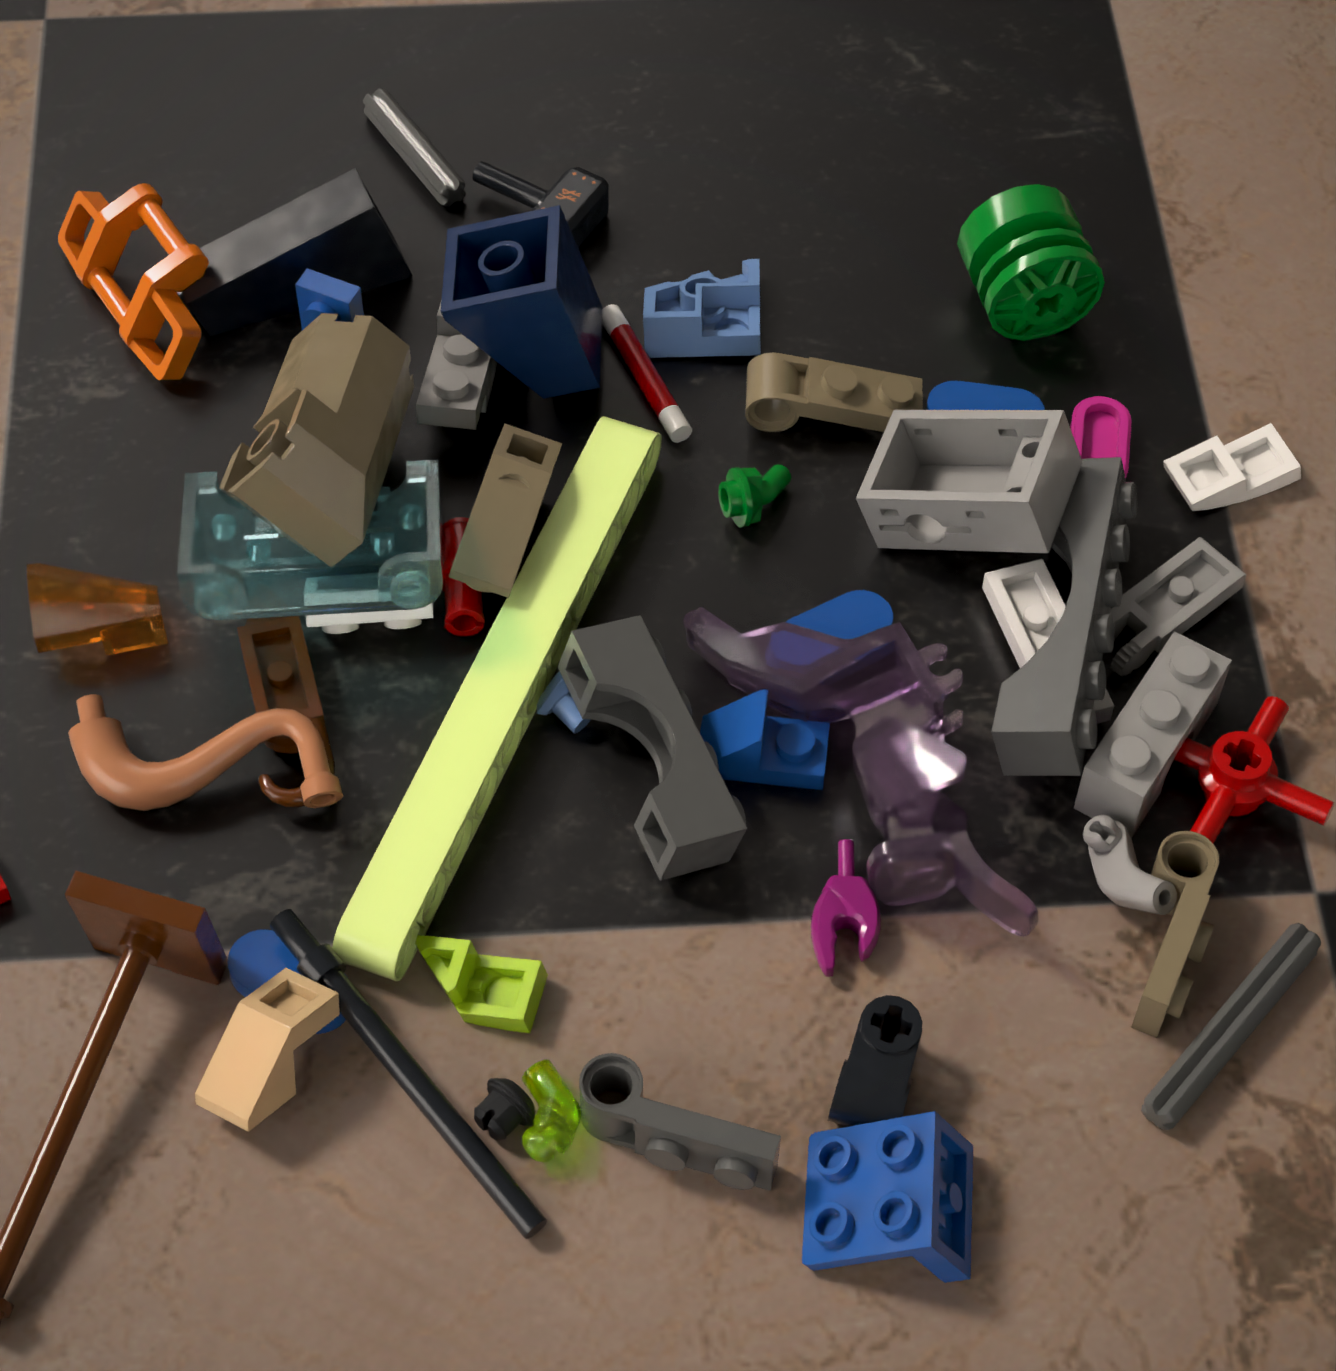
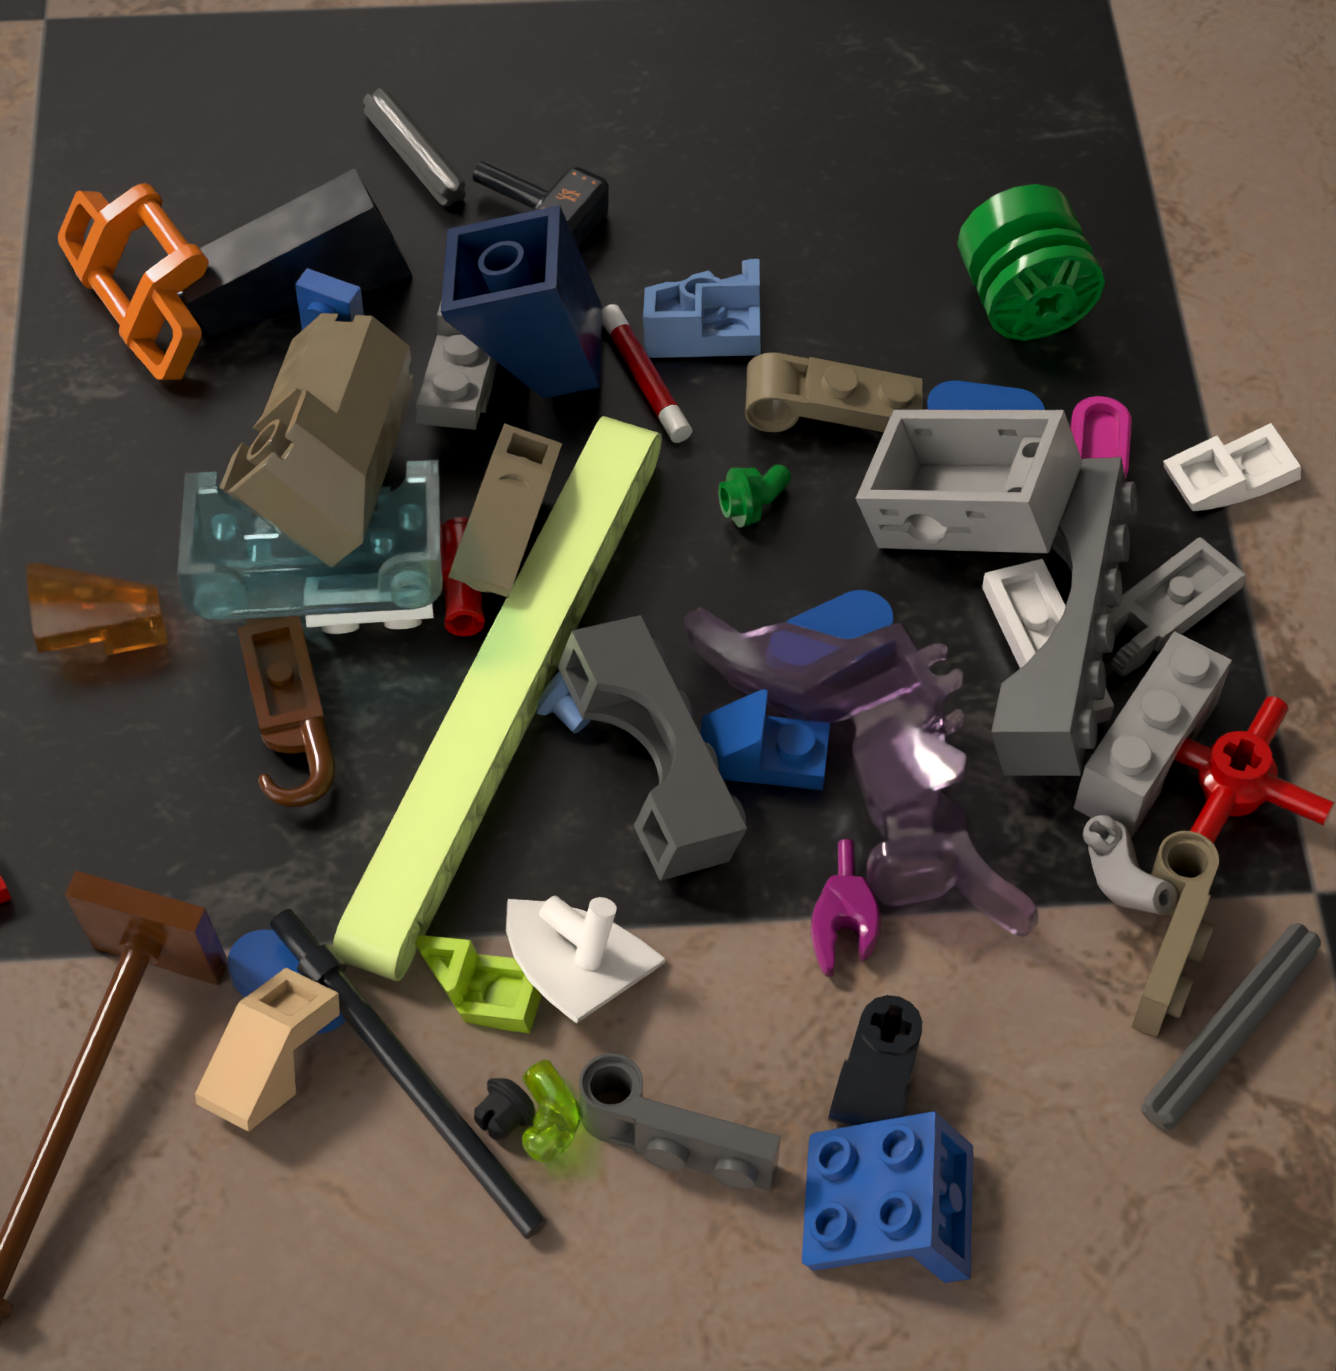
(146, 786): nougat animal -> none
(576, 955): none -> white shield

